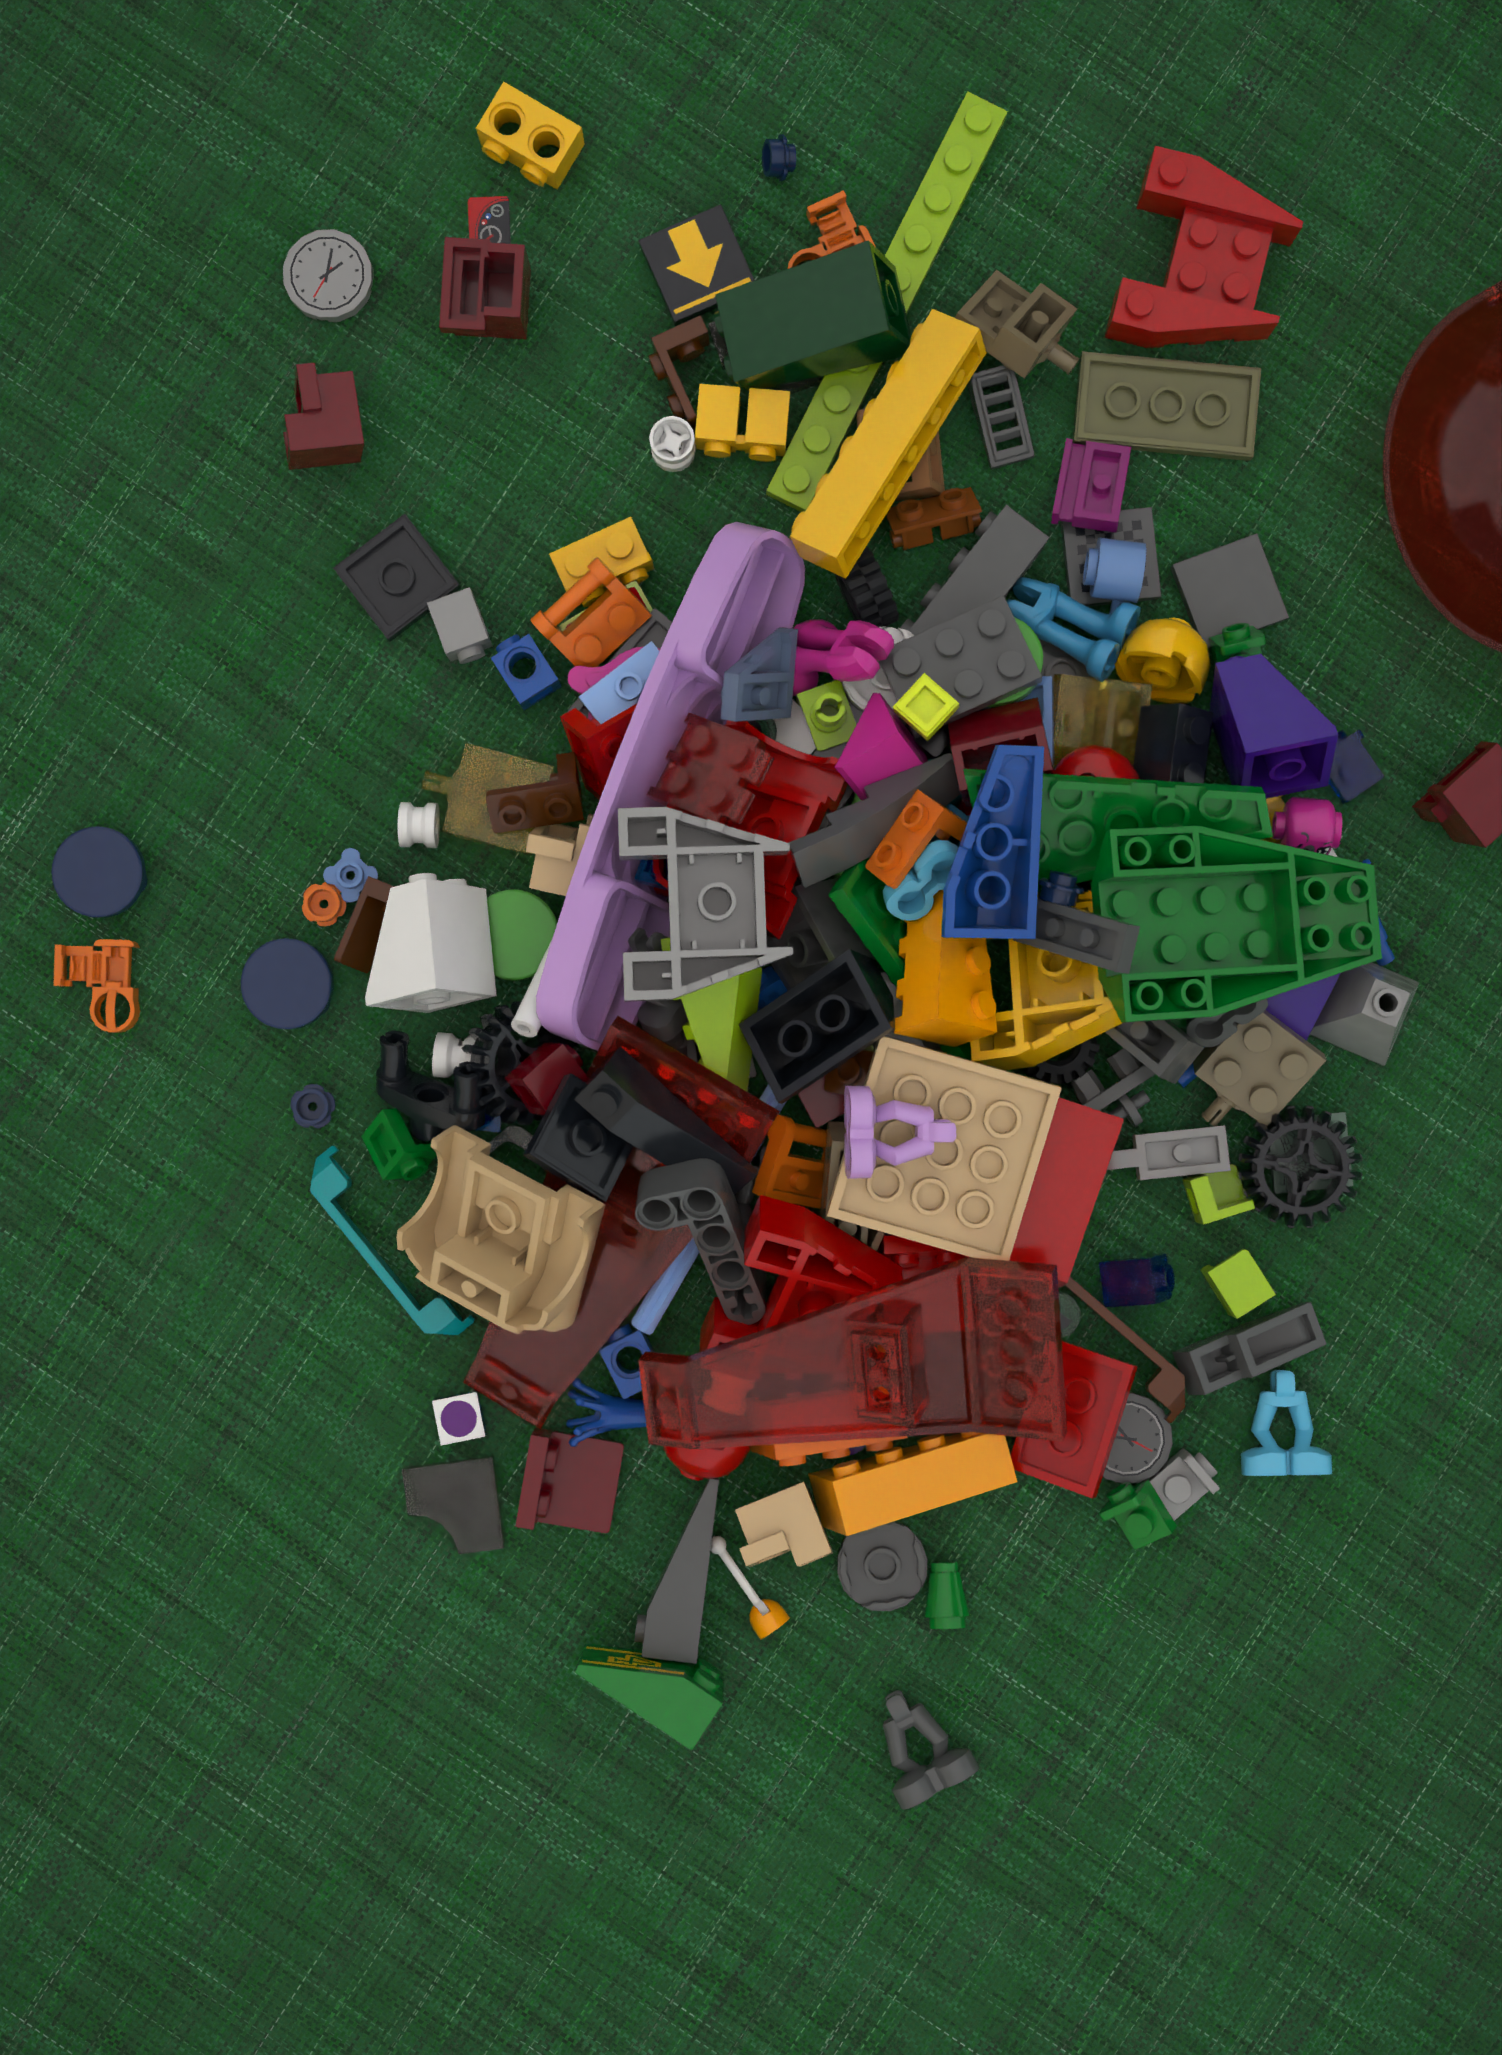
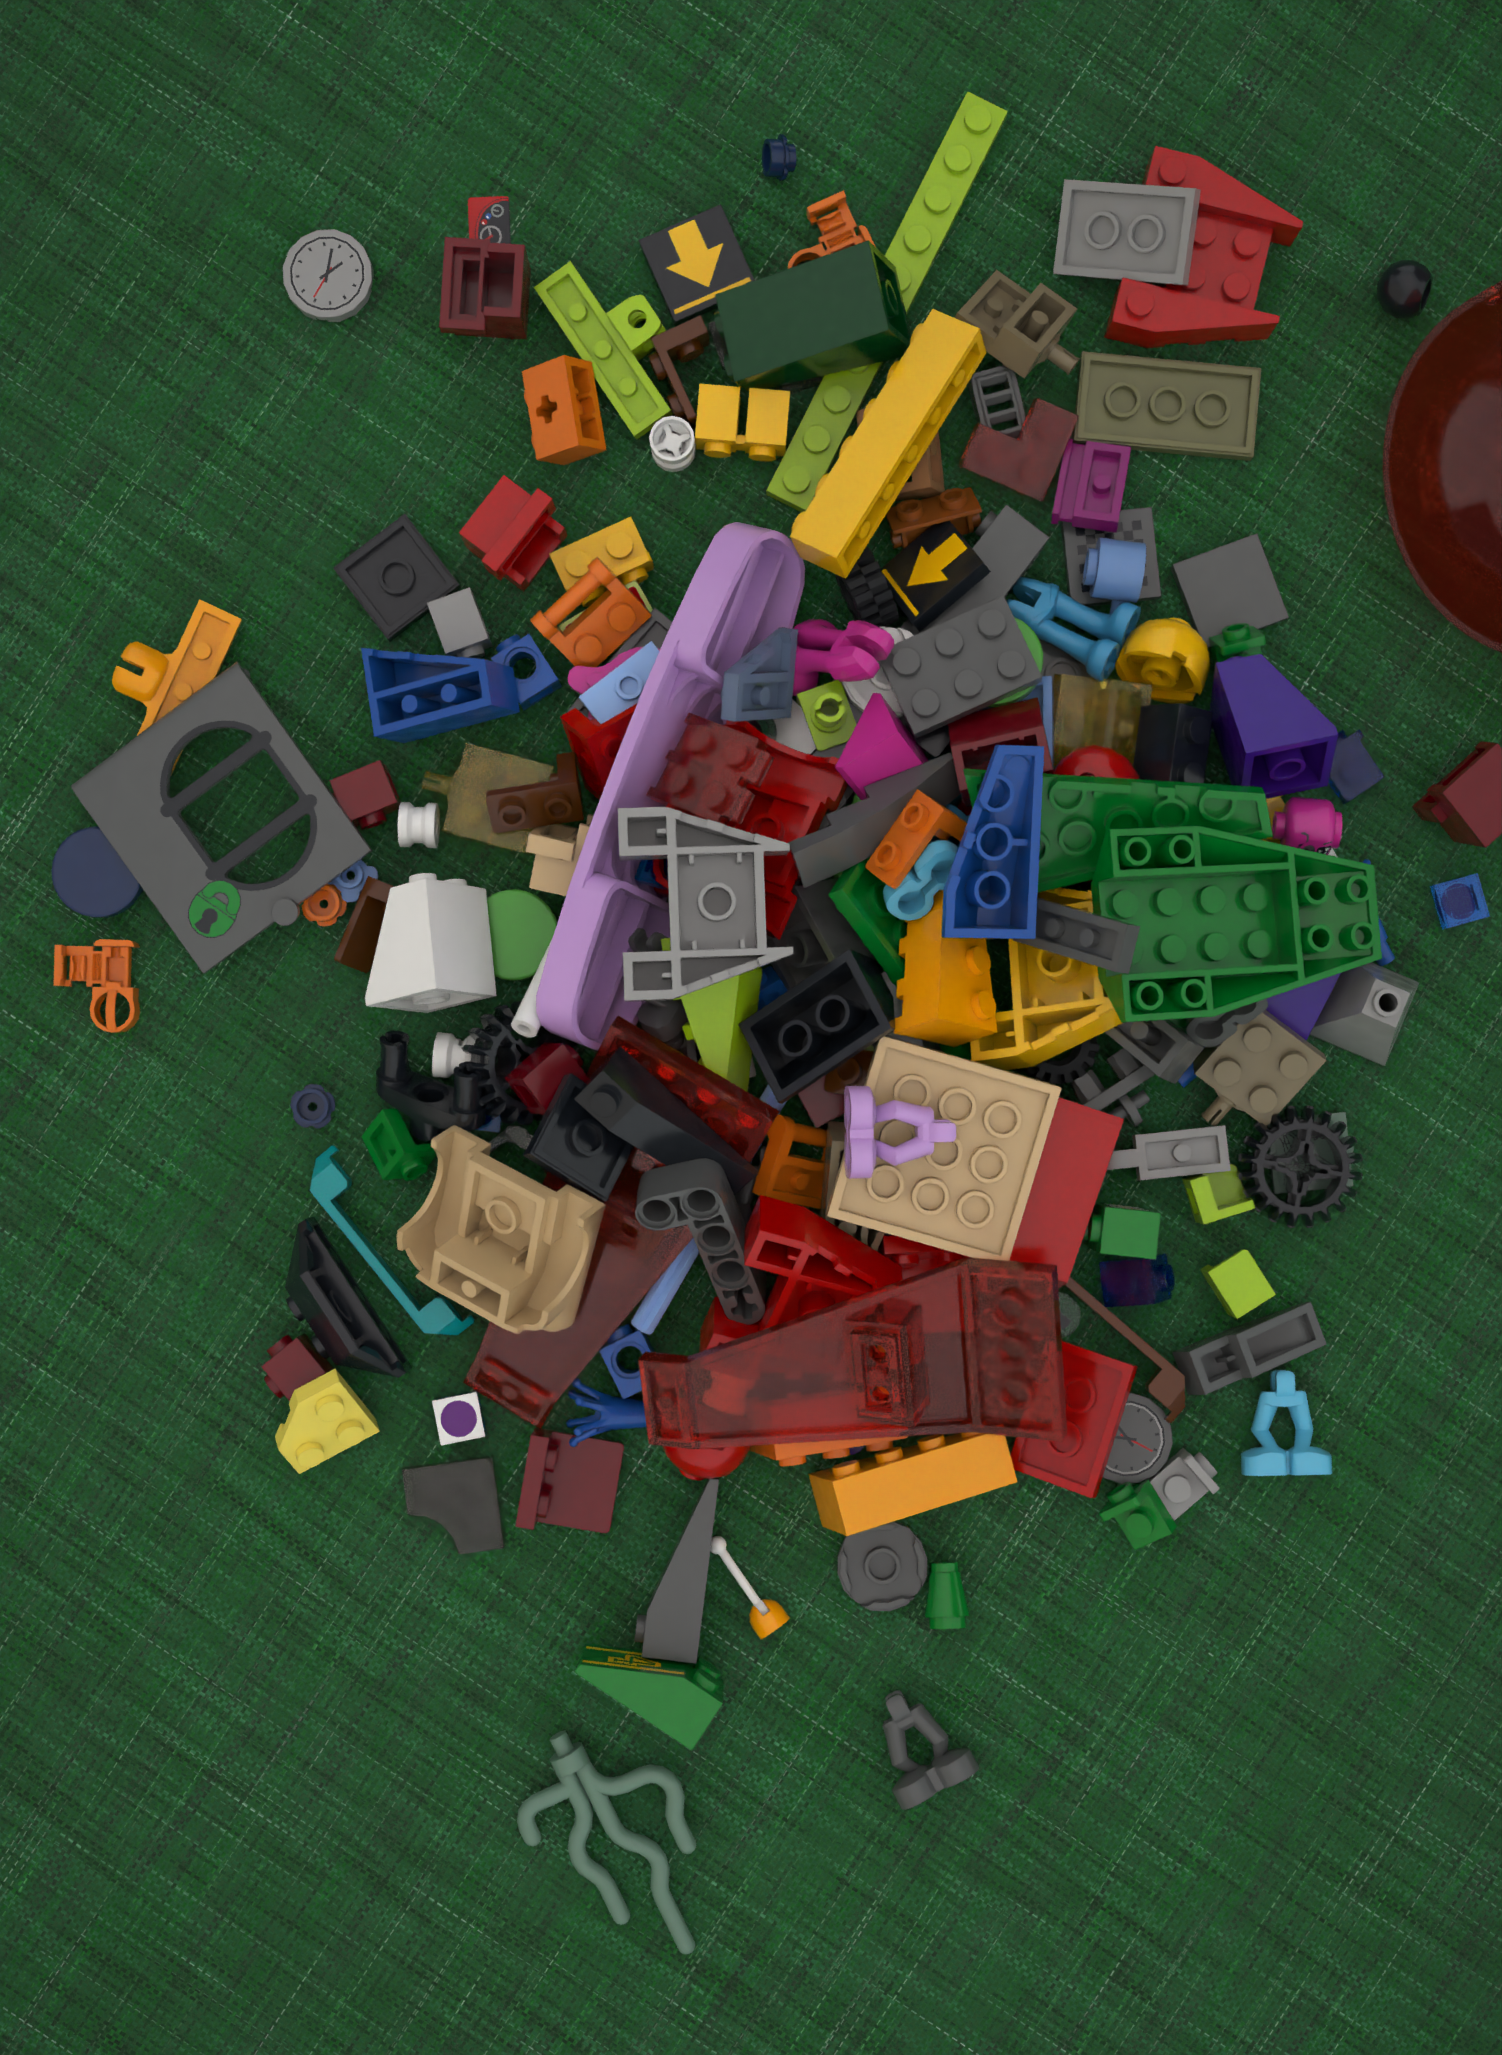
(145, 825): none -> dark grey door
(177, 676): none -> light orange plate
(287, 983): dark blue tile -> none
(293, 1365): none -> dark red brick
(323, 1422): none -> light yellow plate
(326, 420): dark red plate -> none
(337, 1308): none -> black wedge
(367, 794): none -> dark red brick
(434, 694): none -> blue wedge
(513, 532): none -> red plate
(537, 128): yellow brick -> none
(563, 410): none -> orange brick
(583, 1785): none -> sand green plant
(610, 344): none -> lime plate
(782, 1525): tan plate -> none
(926, 707): neon yellow tile -> none
(933, 573): none -> black tile
(1023, 463): none -> clear red plate
(1060, 888): dark blue plate -> none
(1123, 1231): none -> green brick
(1126, 231): none -> light grey plate
(1404, 289): none -> black piece
(1459, 901): none -> clear blue tile

